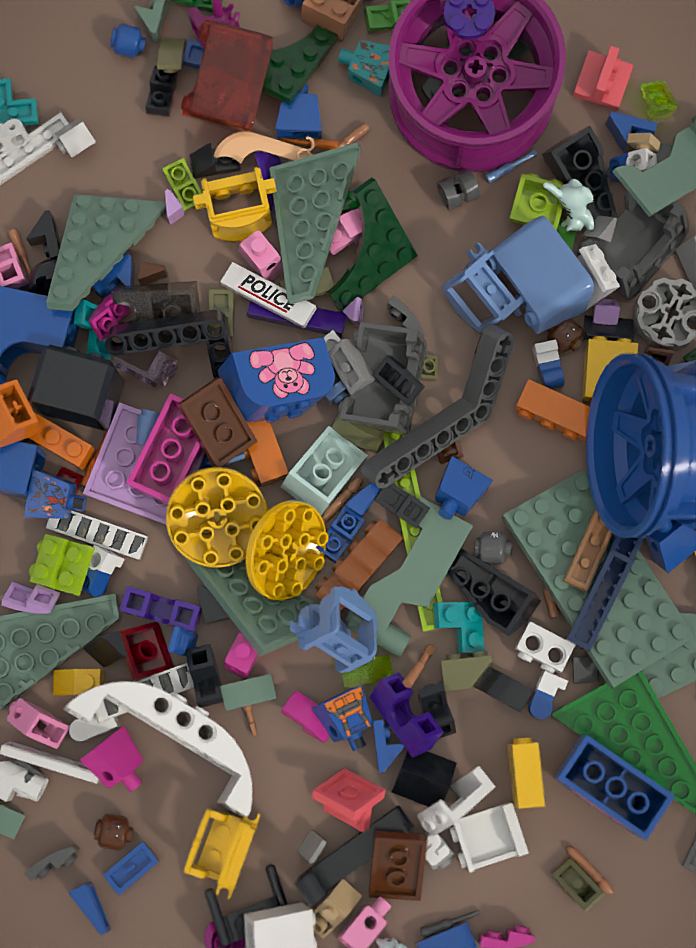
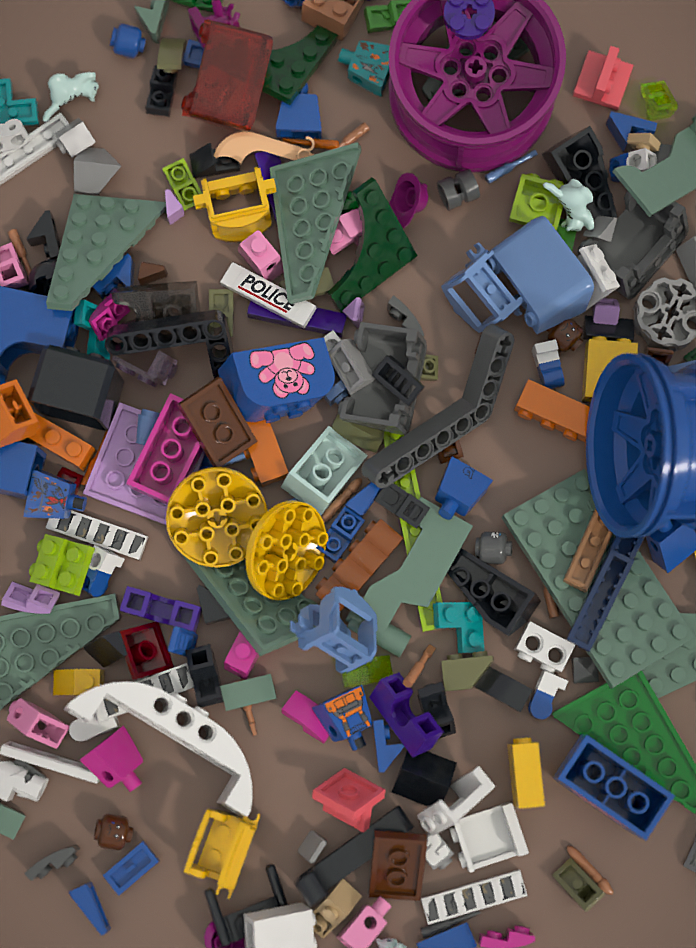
(66, 89): none -> light aqua animal
(93, 170): none -> light grey slope
(408, 198): none -> magenta piece
(473, 896): none -> tile

